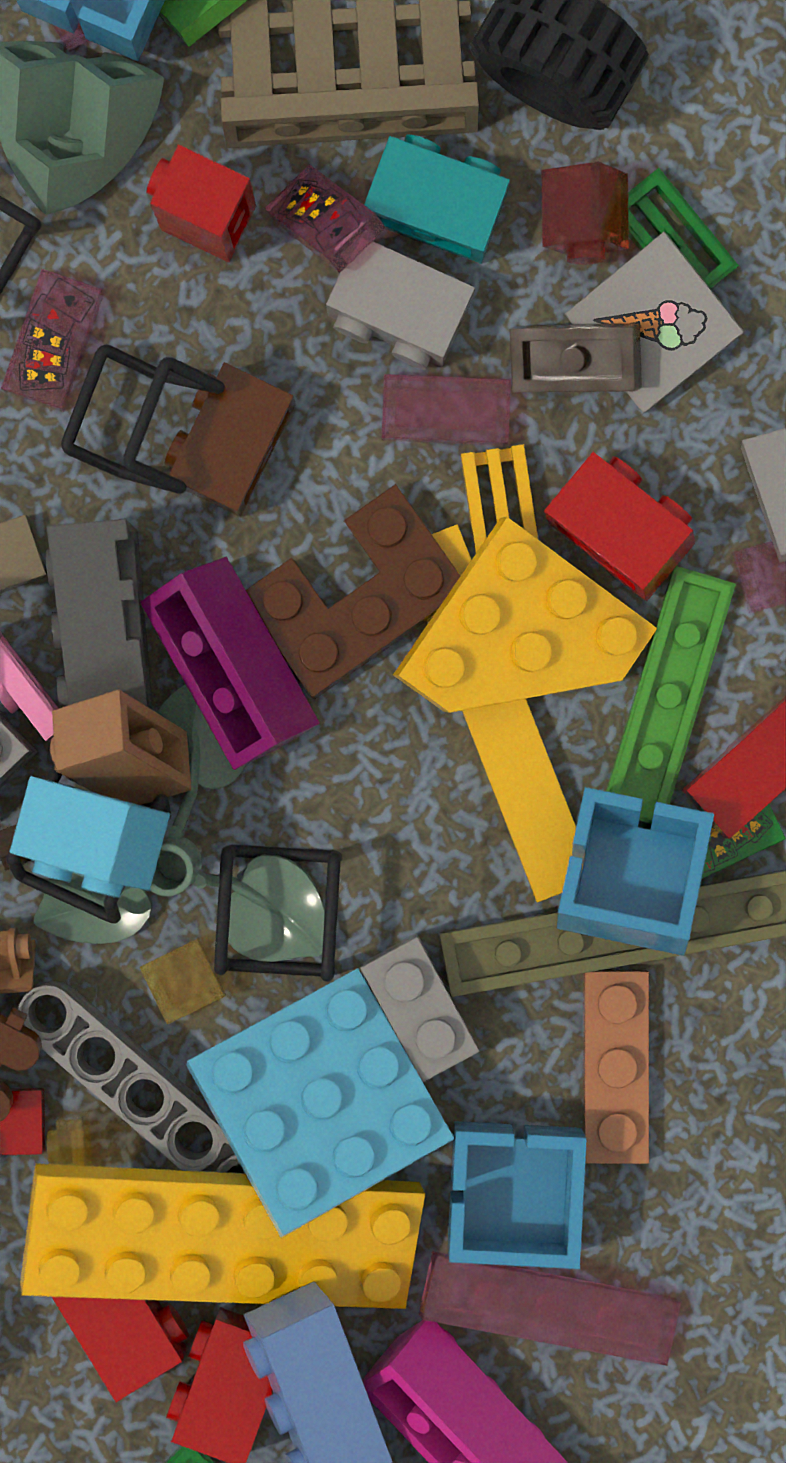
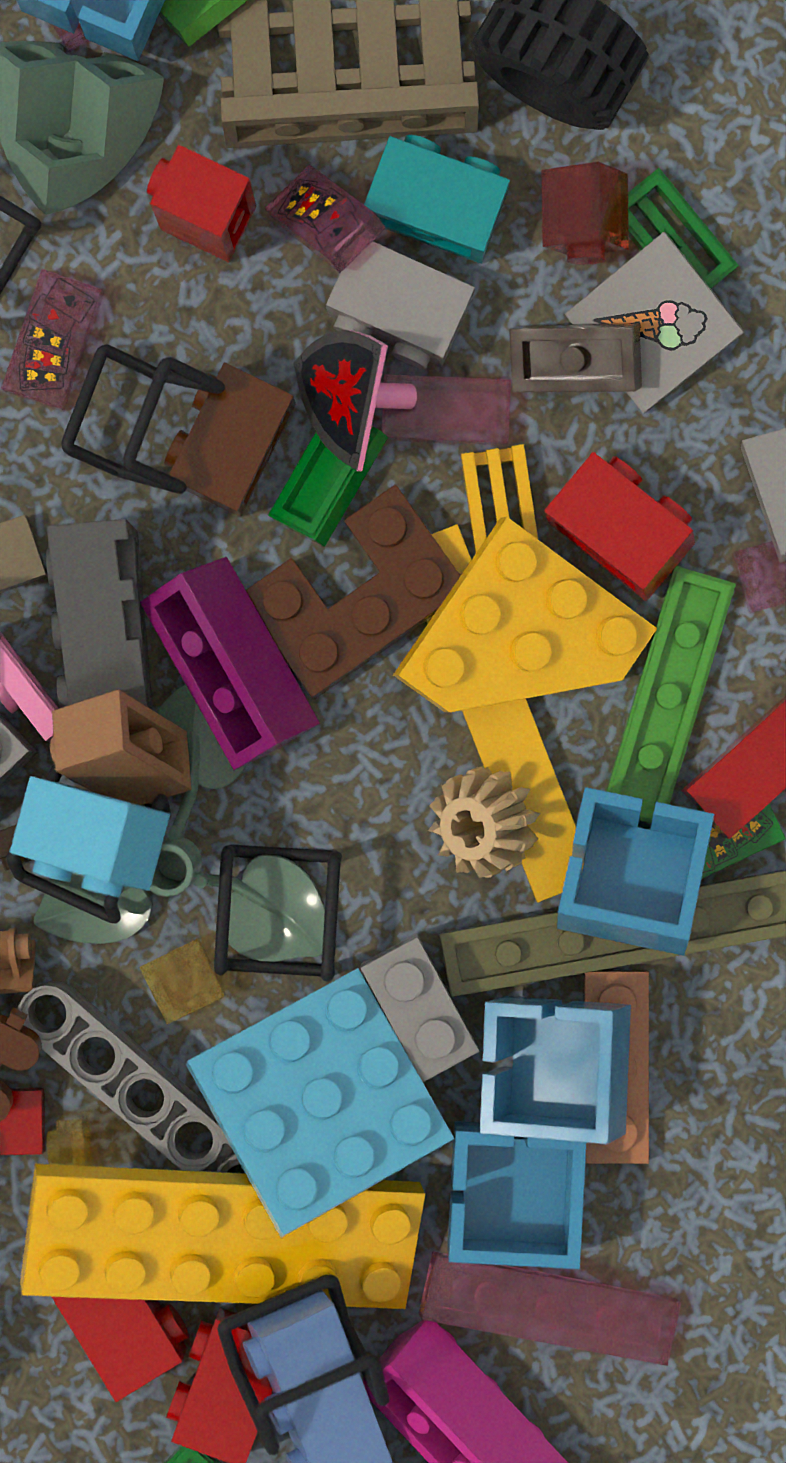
(259, 1412): none -> black piece
(322, 489): none -> green tile
(343, 387): none -> shield
(483, 822): none -> tan gear
(564, 1072): none -> dark azure piece

